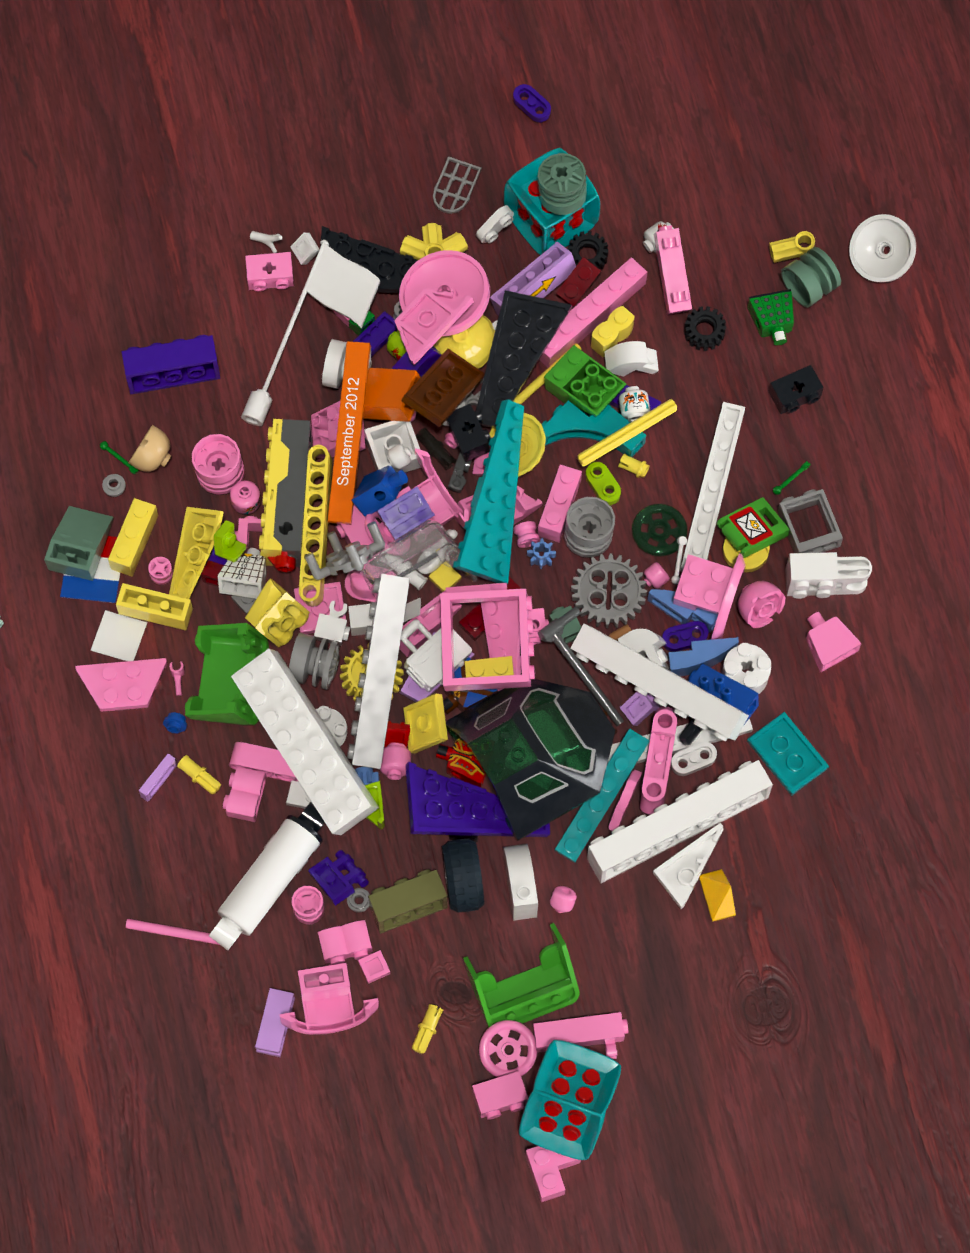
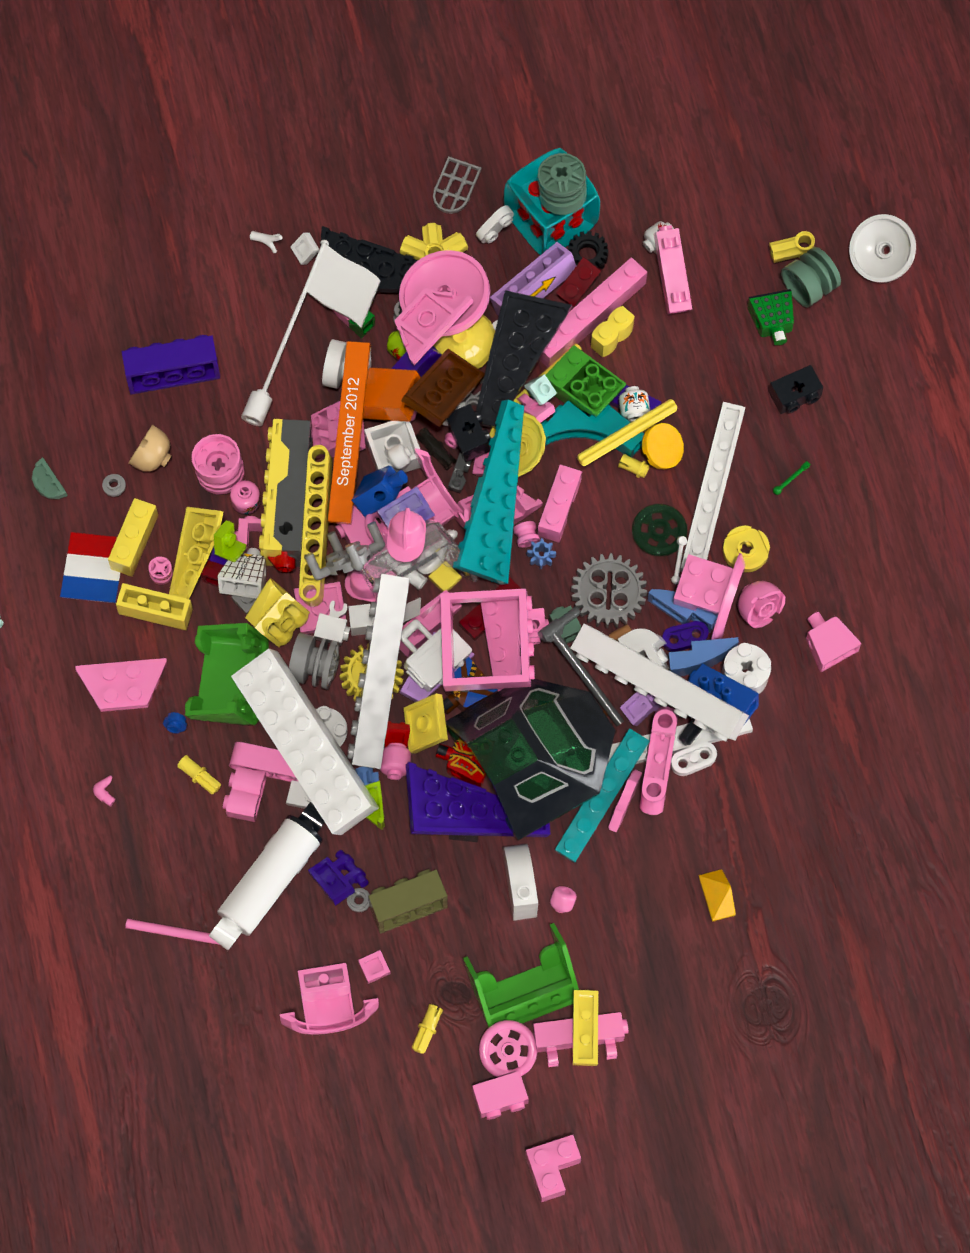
(46, 482): none -> sand green plate
(78, 543): sand green slope -> none
(101, 793): none -> bright pink animal
(105, 446): green hinge -> none
(118, 636): white sticker -> none
(158, 777): lavender tile -> none
(177, 674): bright pink hand -> none
(271, 1031): lavender piece -> none
(277, 263): bright pink brick -> none
(308, 904): bright pink wheel -> none
(345, 942): bright pink brick -> none
(378, 332): dark purple plate -> none
(406, 536): none -> bright pink piece
(463, 875): black wheel -> none
(485, 587): bright pink piece -> none
(489, 667): light yellow plate -> none
(532, 408): none -> bright pink plate
(533, 104): dark purple plate -> none
(540, 389): none -> light aqua bracket
(569, 1099): teal piece -> none
(585, 1027): none -> light yellow plate
(593, 516): light grey wheel -> none
(601, 482): lime plate -> none
(630, 357): white brick -> none
(656, 575): bright pink piece -> none
(663, 446): none -> yellow tile
(679, 820): white brick -> none
(683, 870): white wing -> none
(705, 340): black tyre -> none
(751, 529): bright green container -> none
(787, 753): teal tile -> none
(819, 544): light grey window -> none
(825, 574): white brick -> none

